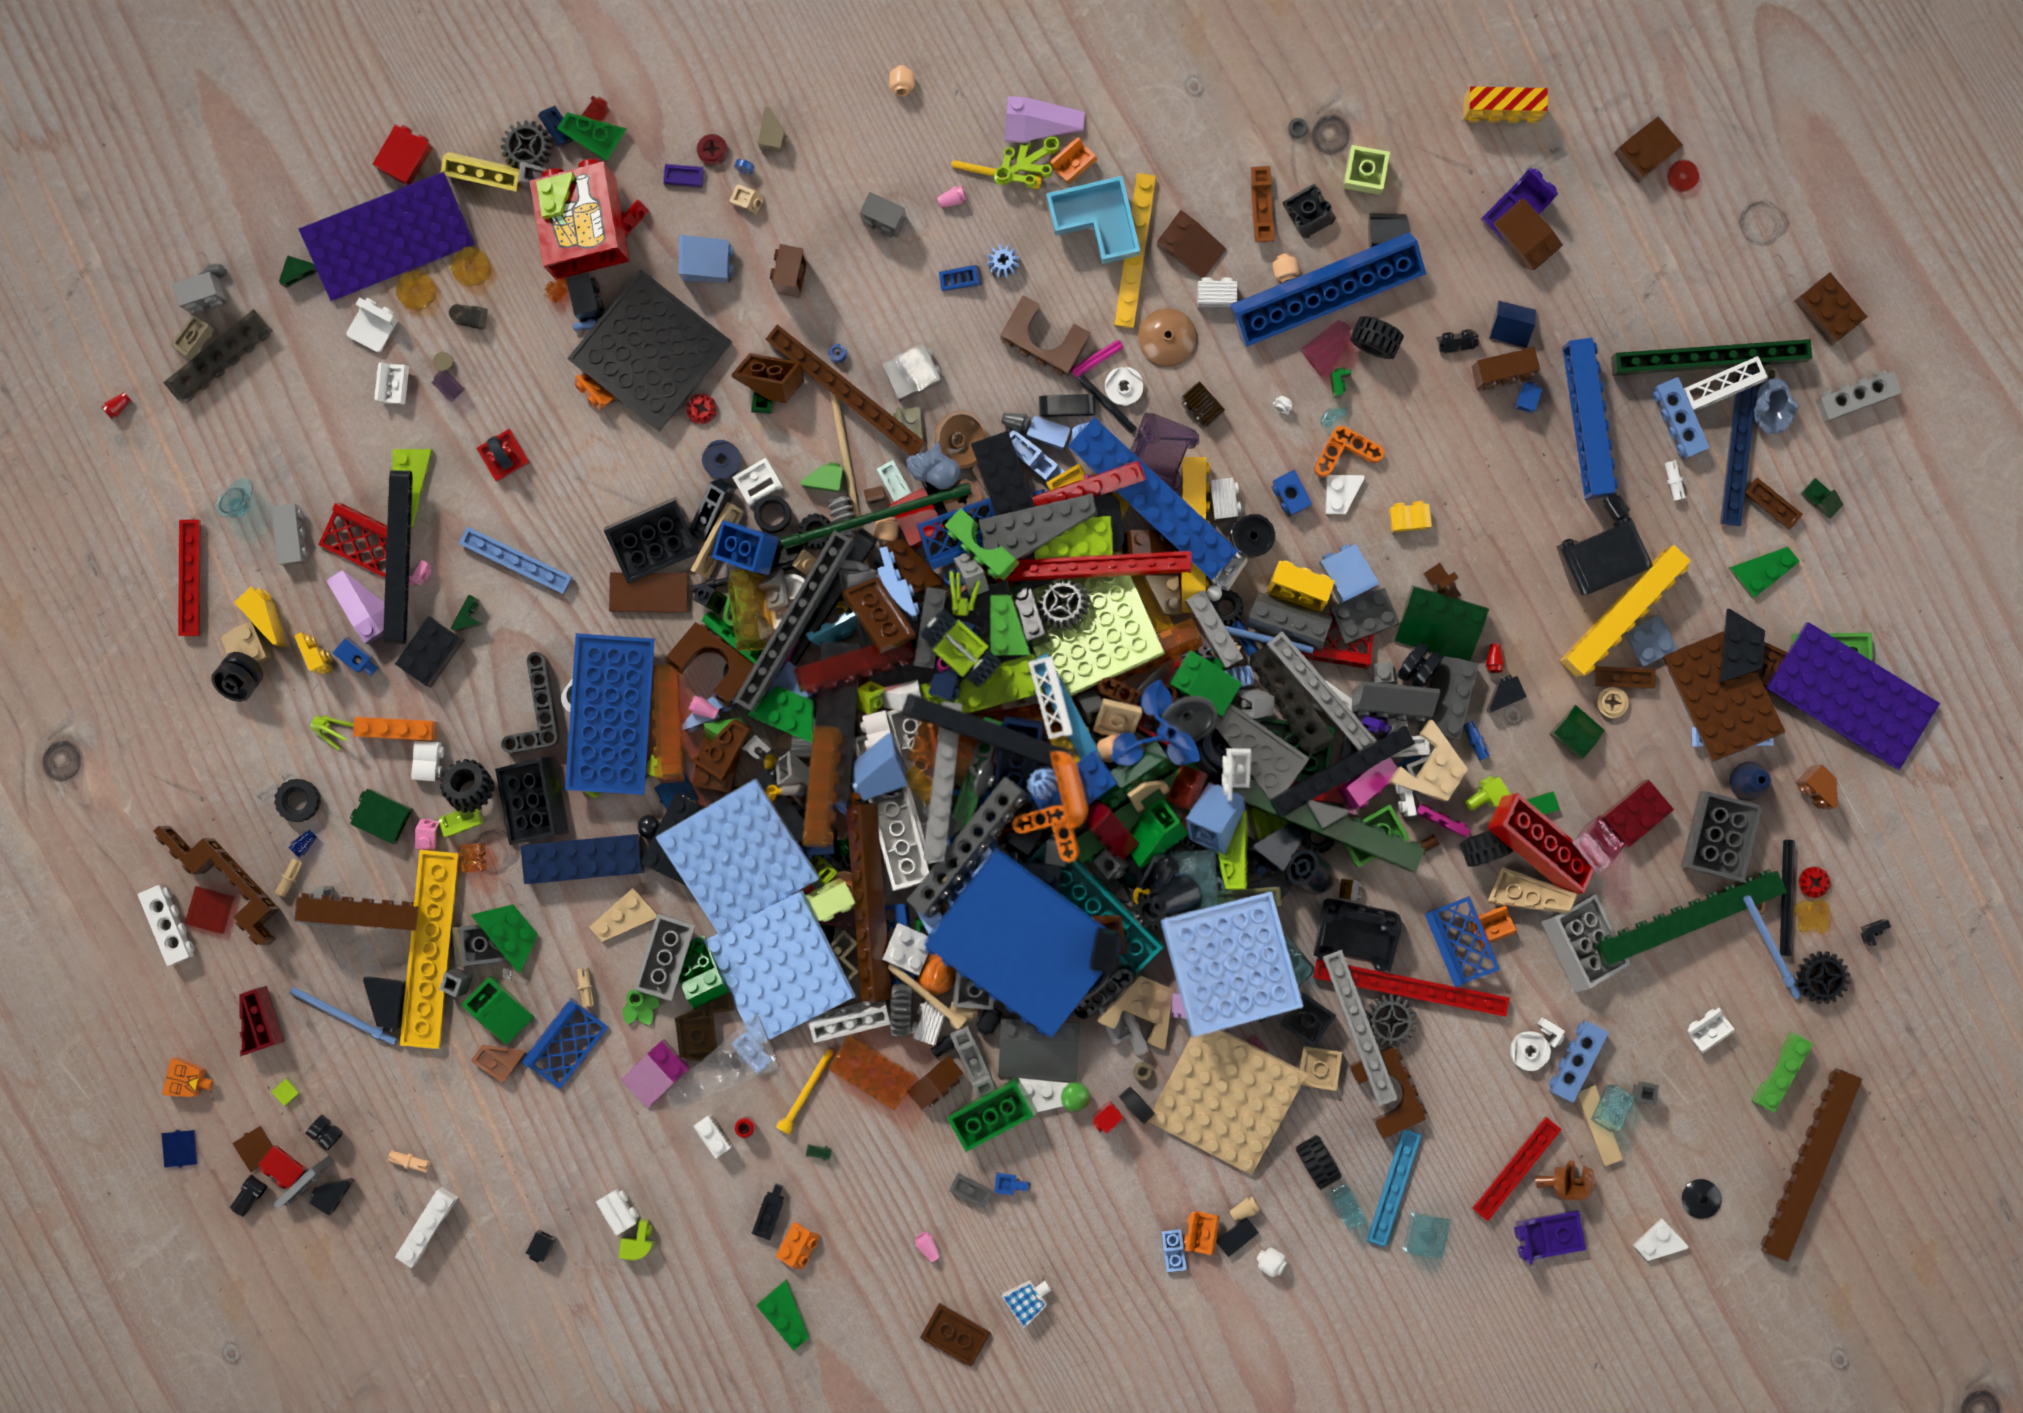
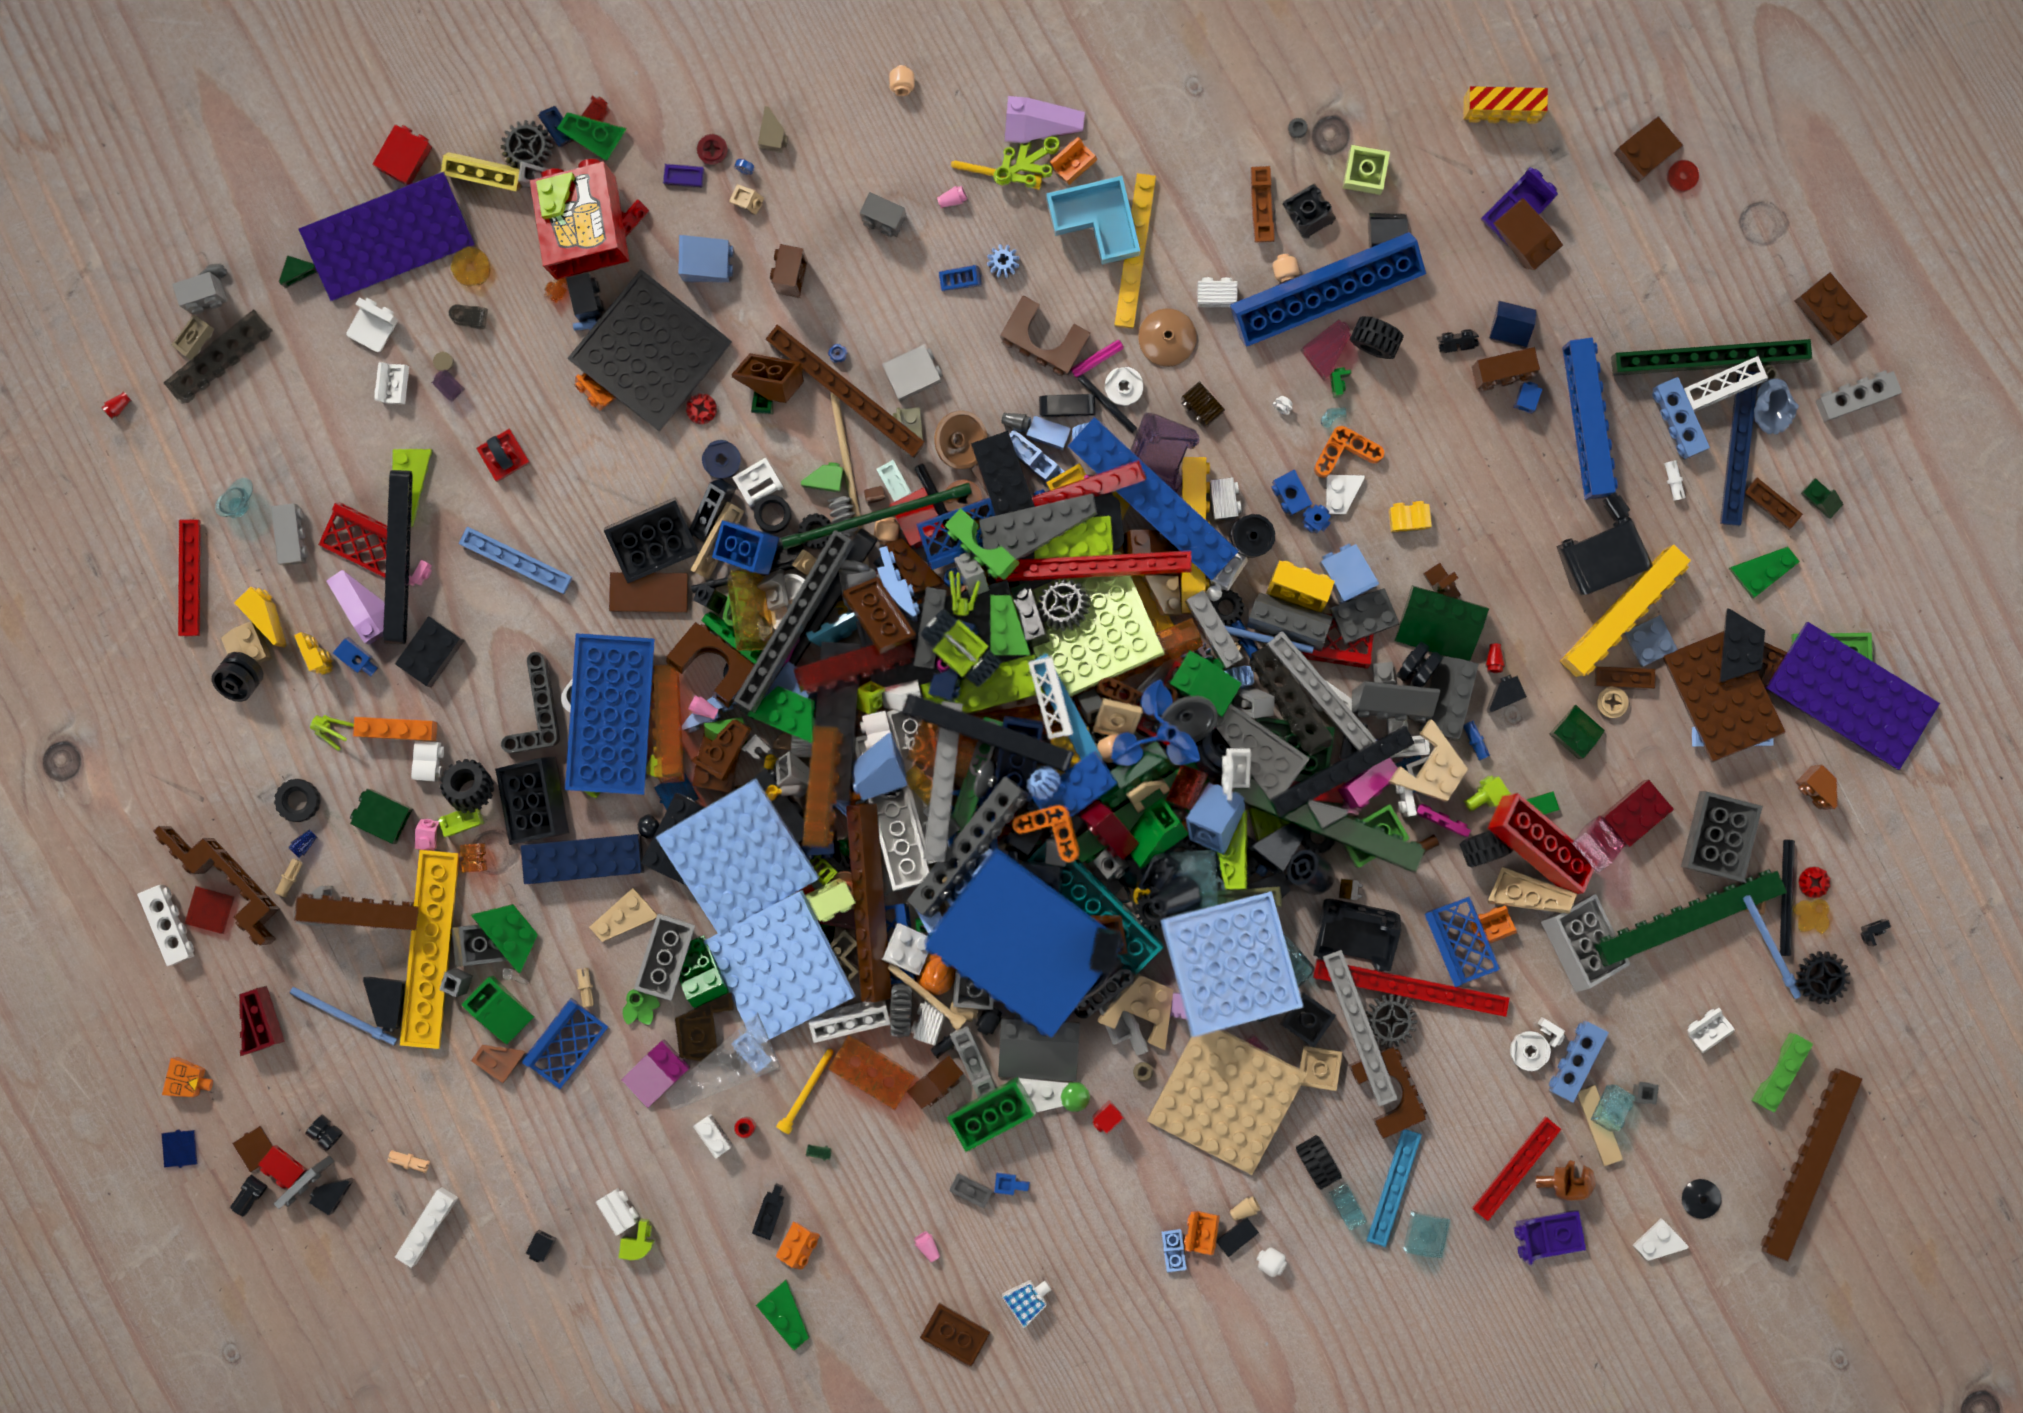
(285, 1092): lime tile -> none
(409, 281): clear yellow plate -> none
(463, 620): dark green slope -> none
(916, 367): clear bracket -> none
(934, 468): sand blue hair -> none
(1070, 788): orange brick -> none
(1136, 1105): black tyre -> none
(1191, 244): reddish brown slope -> none
(1313, 525): none -> blue brick
(1376, 725): dark purple plate -> none
(1749, 781): dark blue cone -> none

